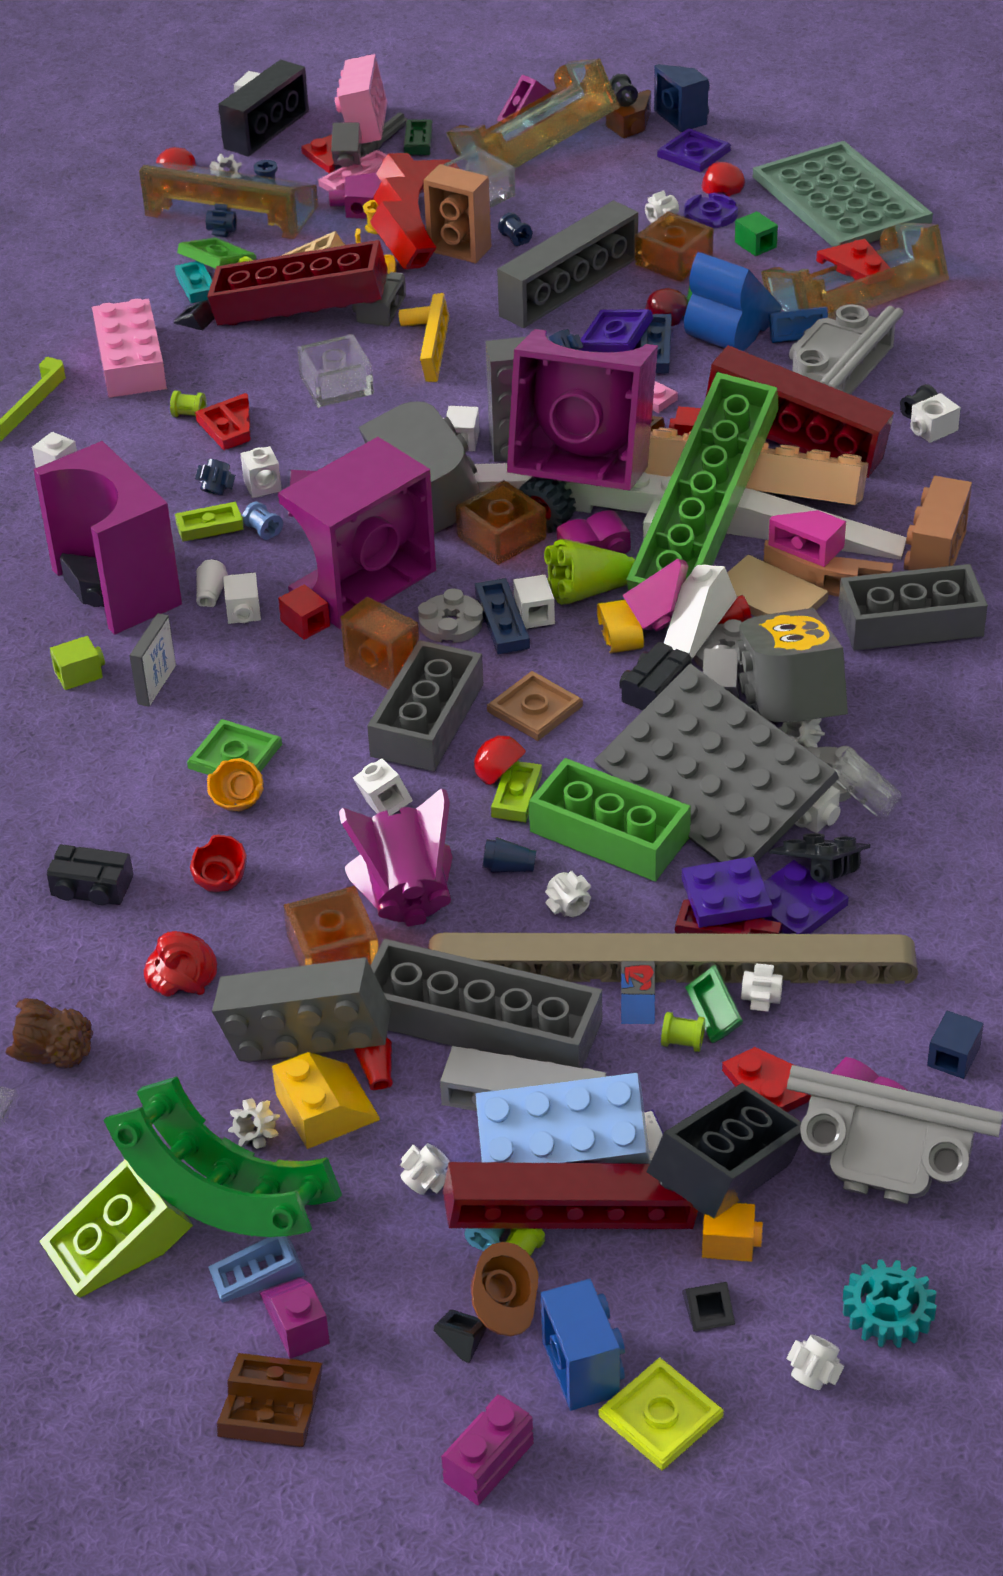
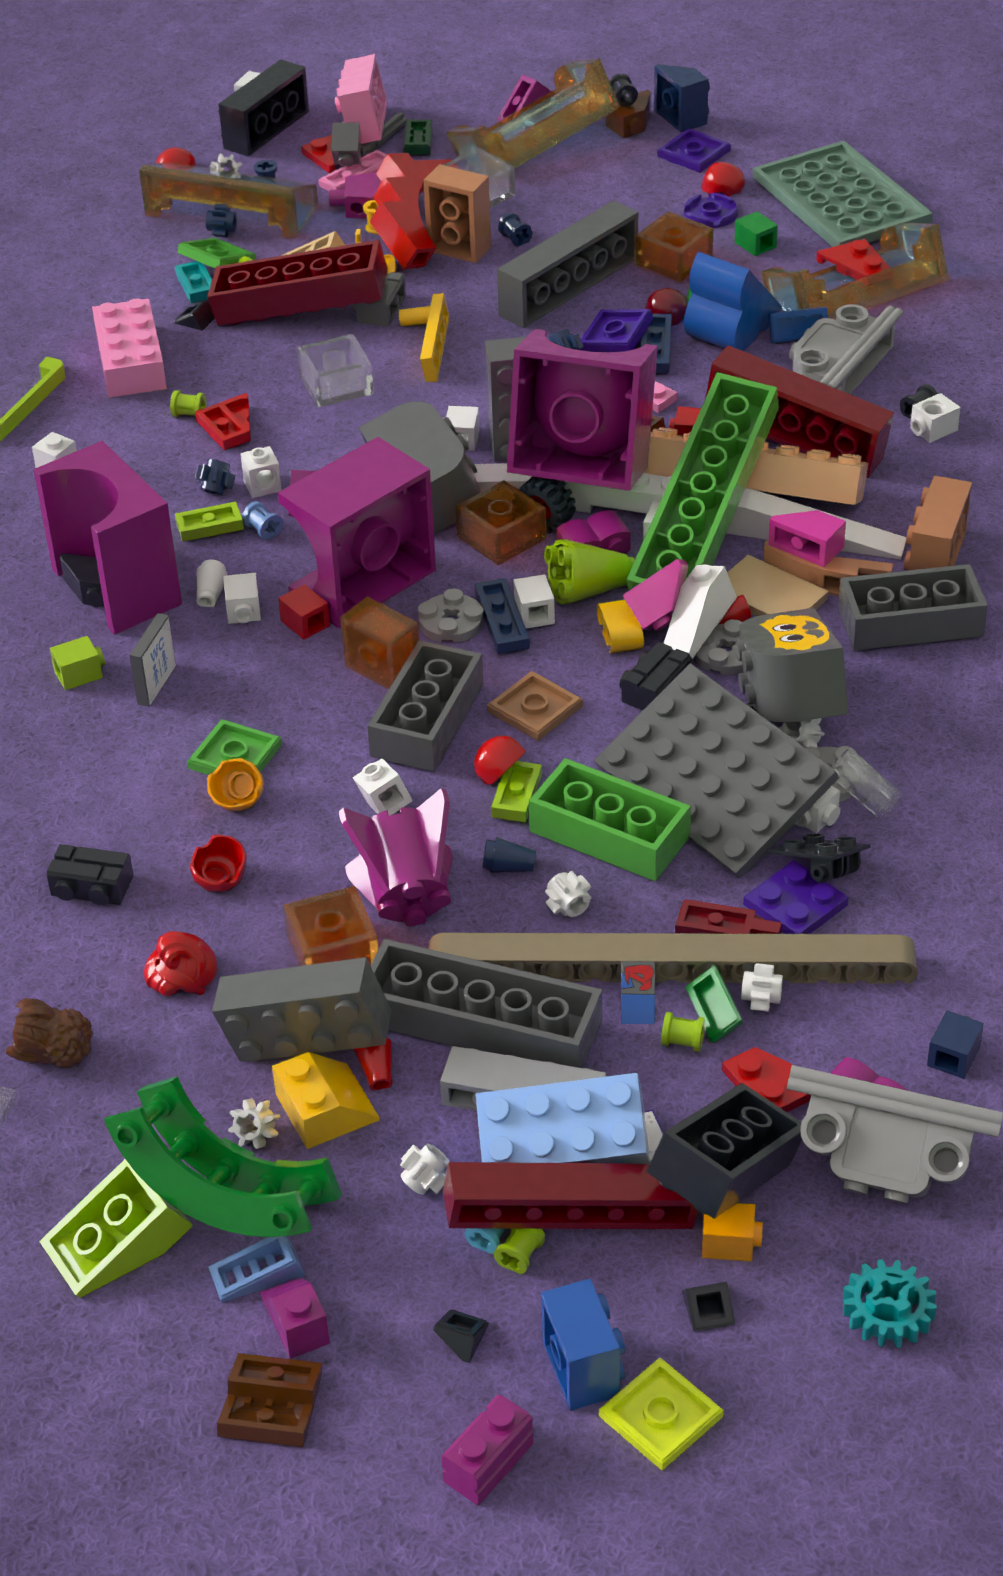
(505, 1288): dark orange piece -> none
(659, 205): white gear -> none
(723, 667): light grey brick -> none
(726, 892): dark purple plate -> none
(815, 1362): white gear -> none

